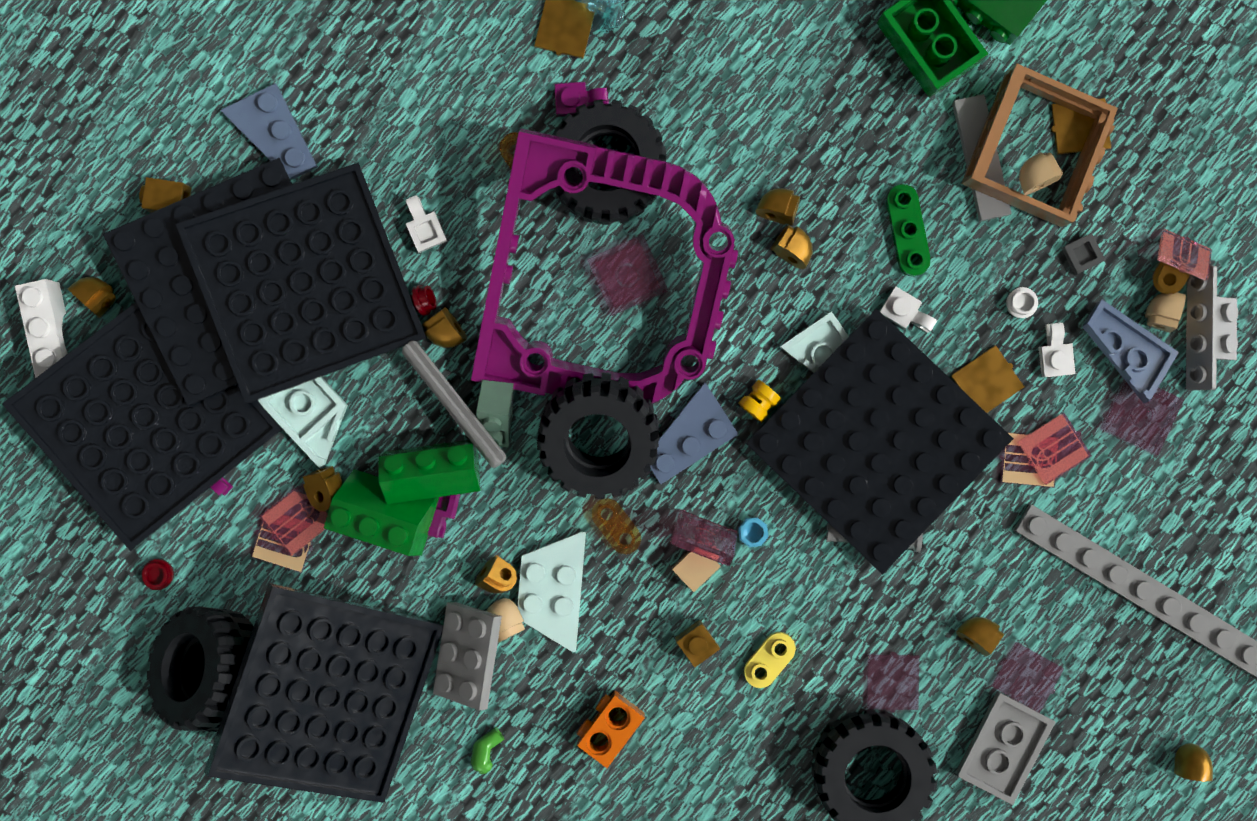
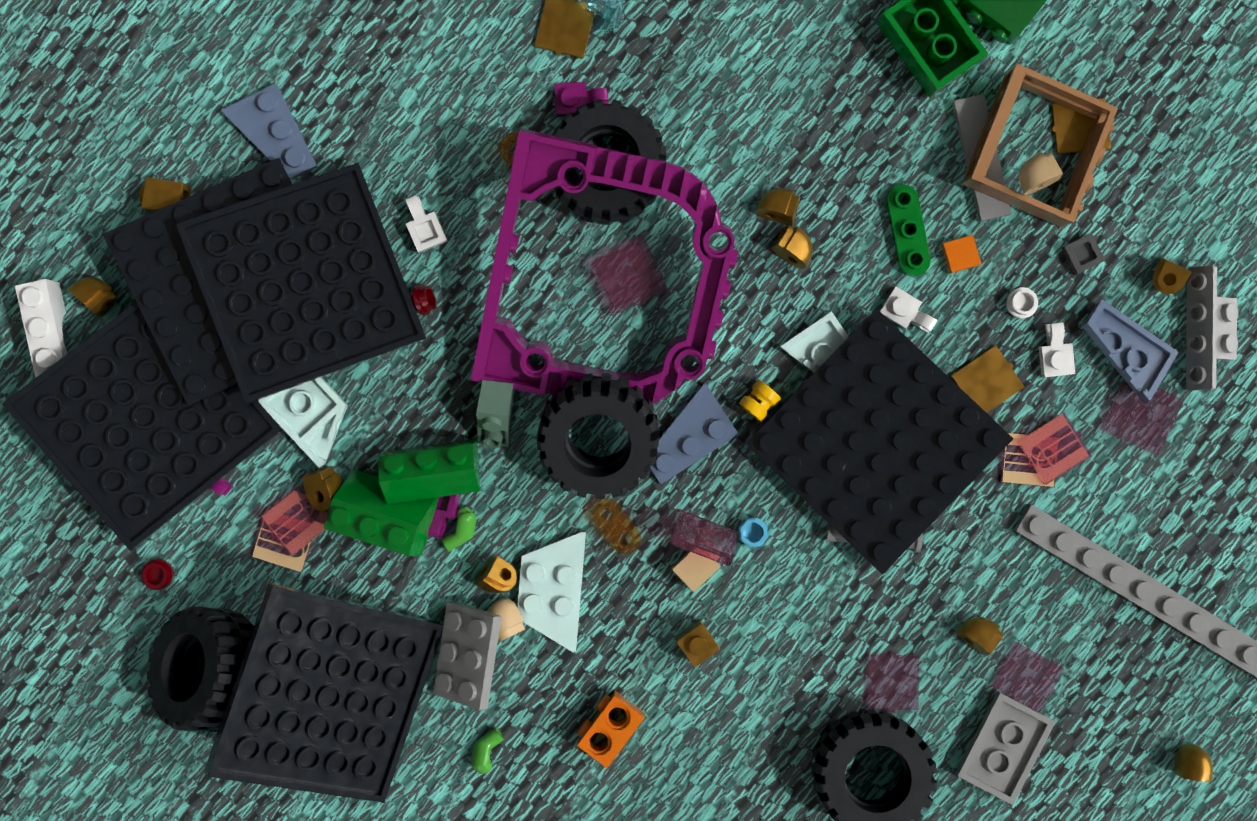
(444, 330): pearl gold piece -> none
(454, 404): light grey axle -> none
(464, 529): none -> bright green arm
(769, 660): light yellow plate -> none
(961, 254): none -> orange tile
(1165, 311): tan piece -> none
(1185, 254): clear pink piece -> none

